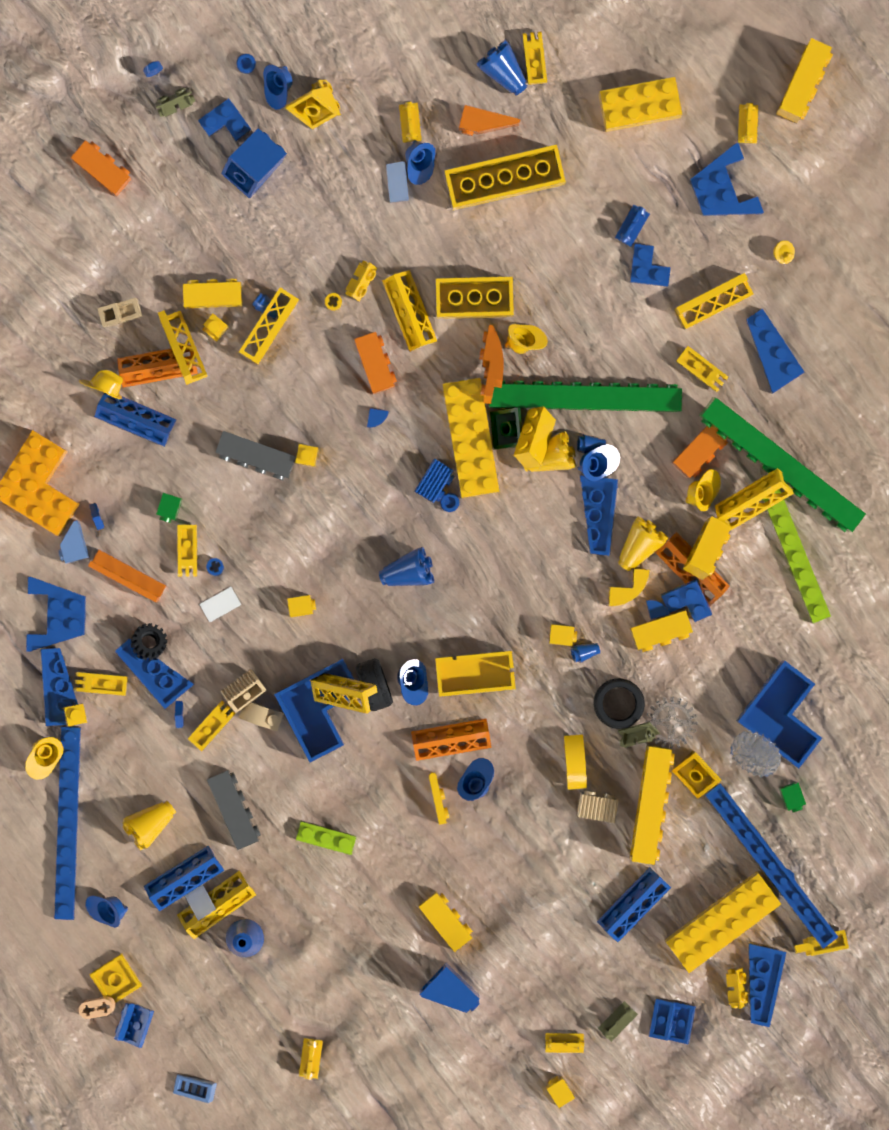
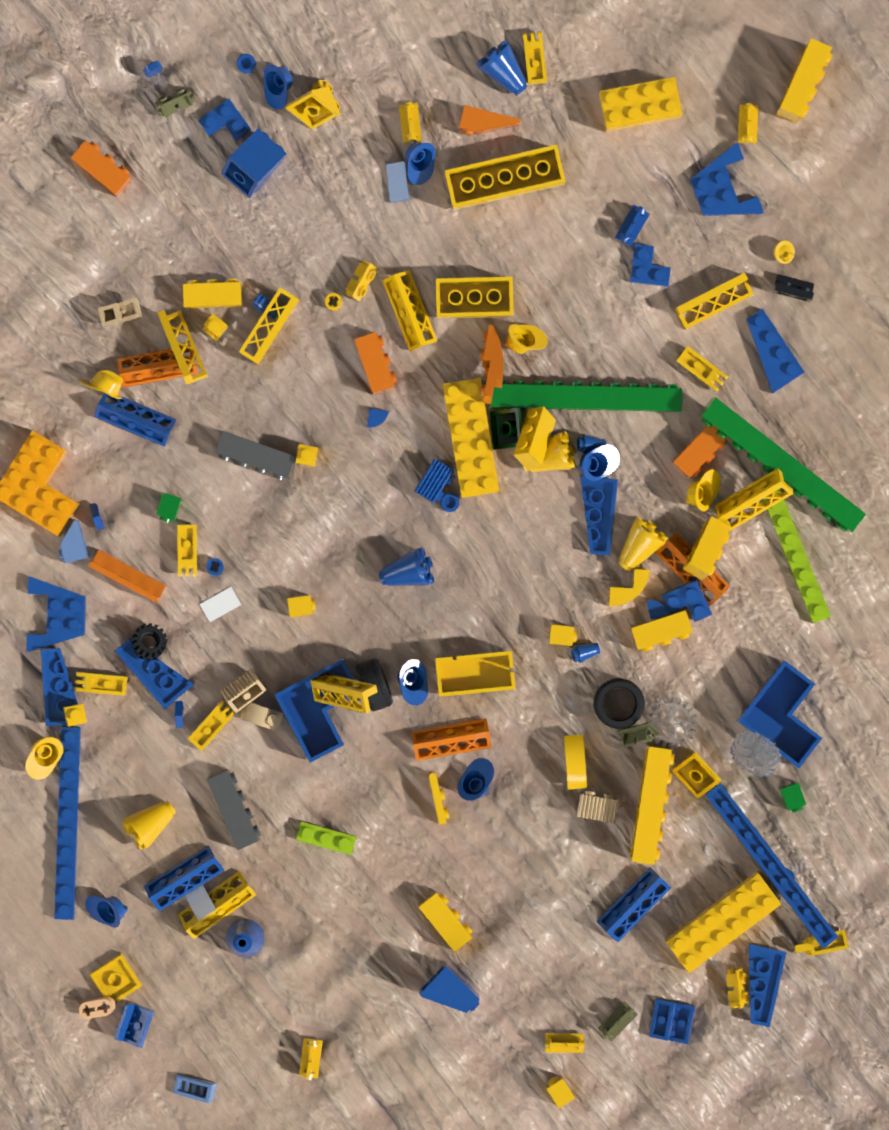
(793, 288): none -> black bracket

